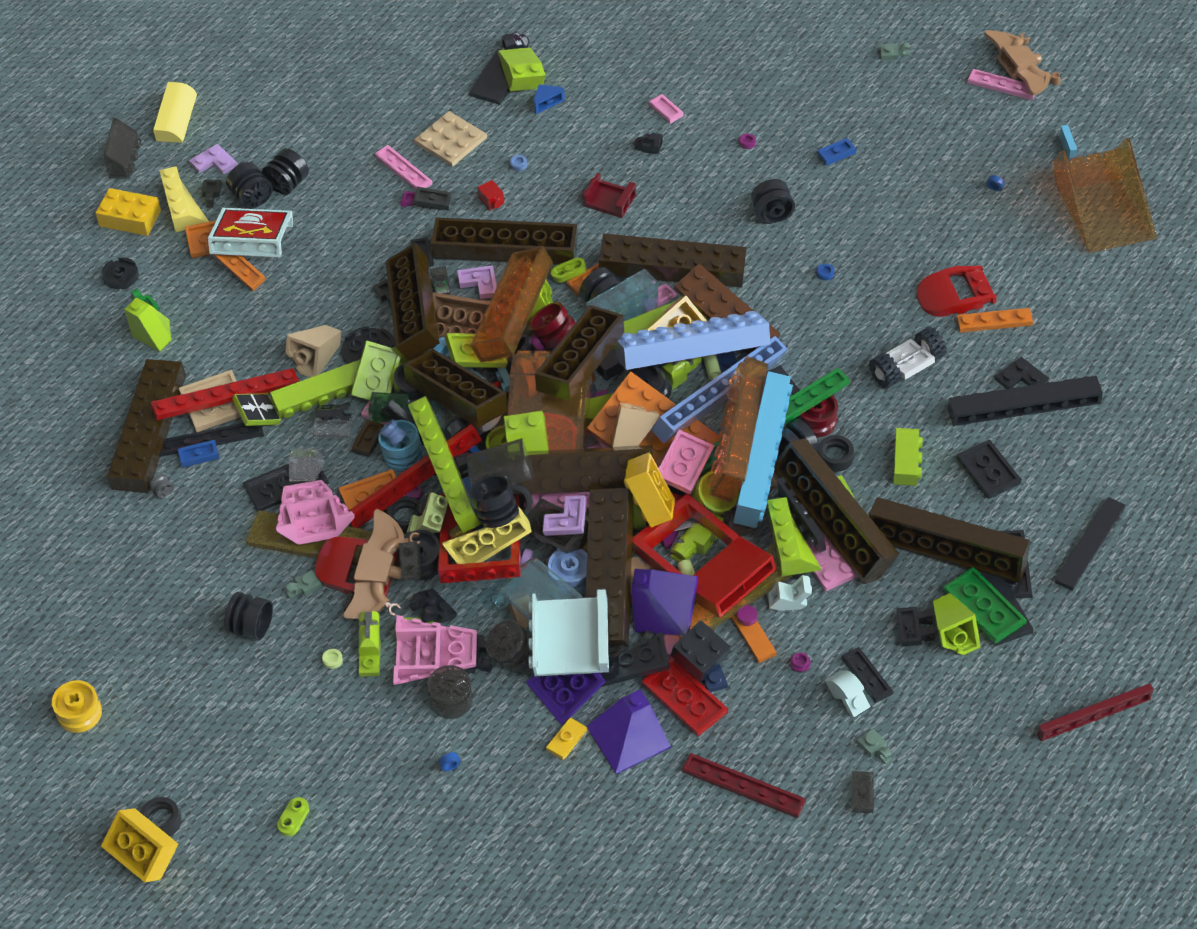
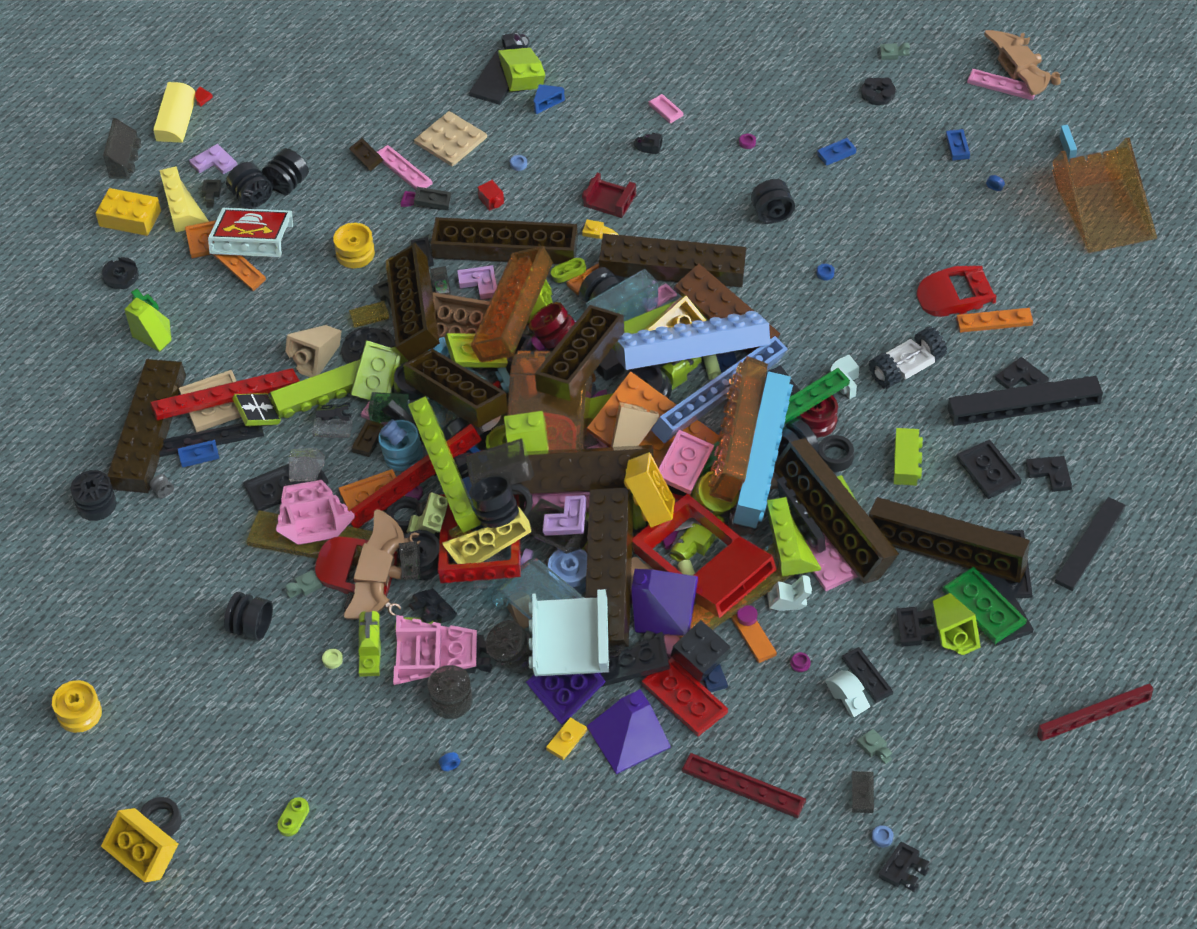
(93, 495): none -> black wheel
(202, 96): none -> red tile
(354, 245): none -> yellow wheel
(366, 154): none -> dark brown plate
(369, 314): none -> clear yellow plate
(596, 229): none -> yellow plate
(851, 370): none -> light aqua brick
(882, 836): none -> medium blue tile
(886, 87): none -> black plate
(899, 864): none -> black plate
(957, 144): none -> blue plate
(1051, 467): none -> black plate

